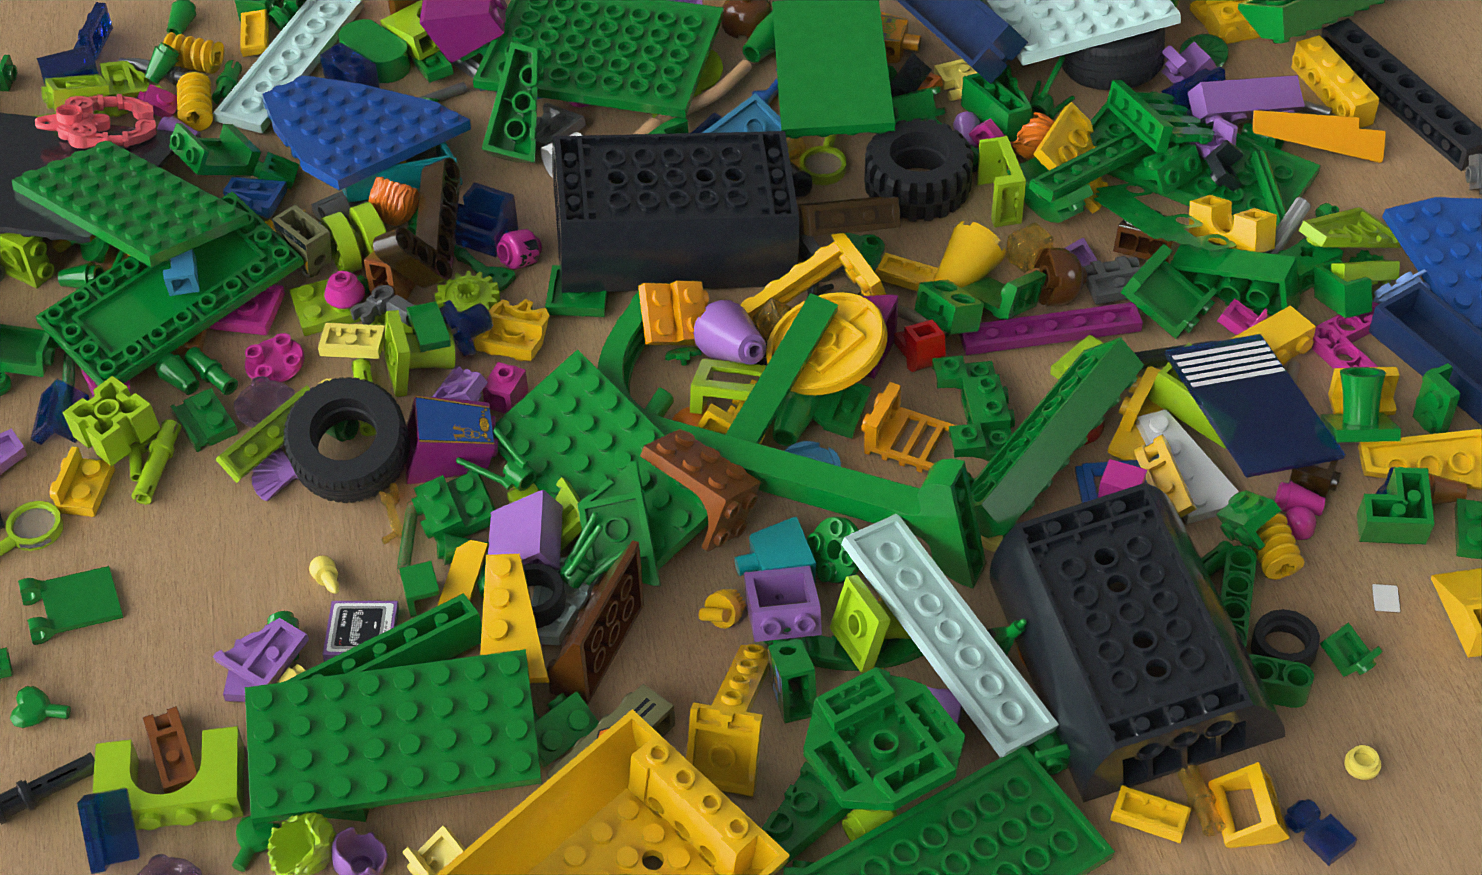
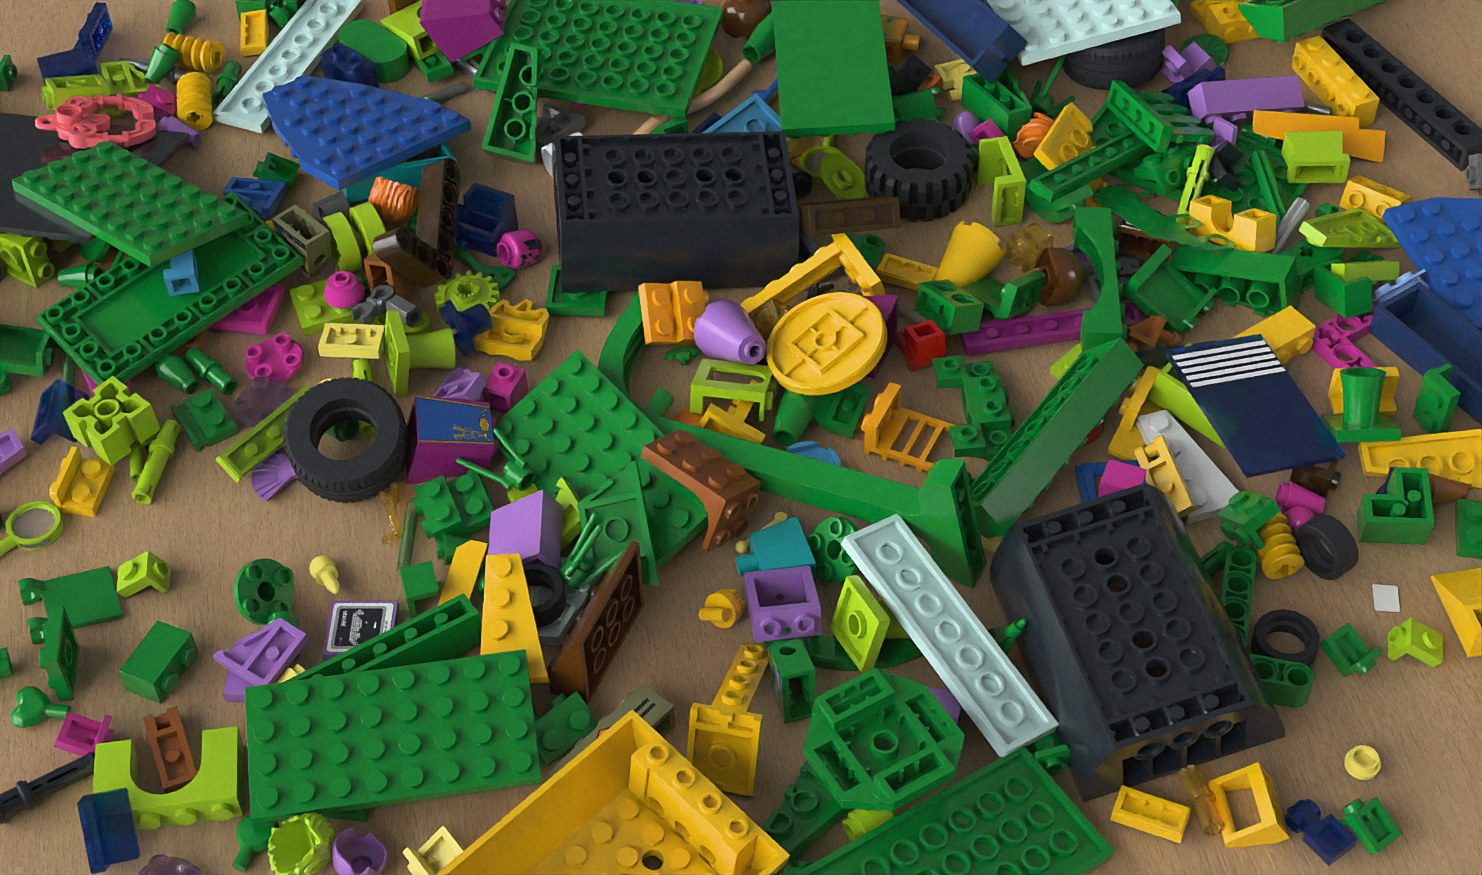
(60, 653): none -> green plate
(82, 734): none -> dark pink bracket
(142, 572): none -> lime bracket
(159, 662): none -> green brick
(226, 155): green panel -> none
(263, 589): none -> green plate
(428, 326): green slope -> none
(742, 546): none -> light yellow hinge
(783, 369): green tile -> none
(842, 176): none -> lime dish
(1094, 235): none -> green arch
(1150, 331): none -> dark orange piece
(1202, 157): none -> lime pin
(1240, 318): dark pink plate -> none
(1315, 157): none -> lime hips
(1338, 540): none -> black tyre
(1370, 824): none -> green bracket
(1371, 196): none -> yellow bracket
(1416, 640): none -> lime bracket

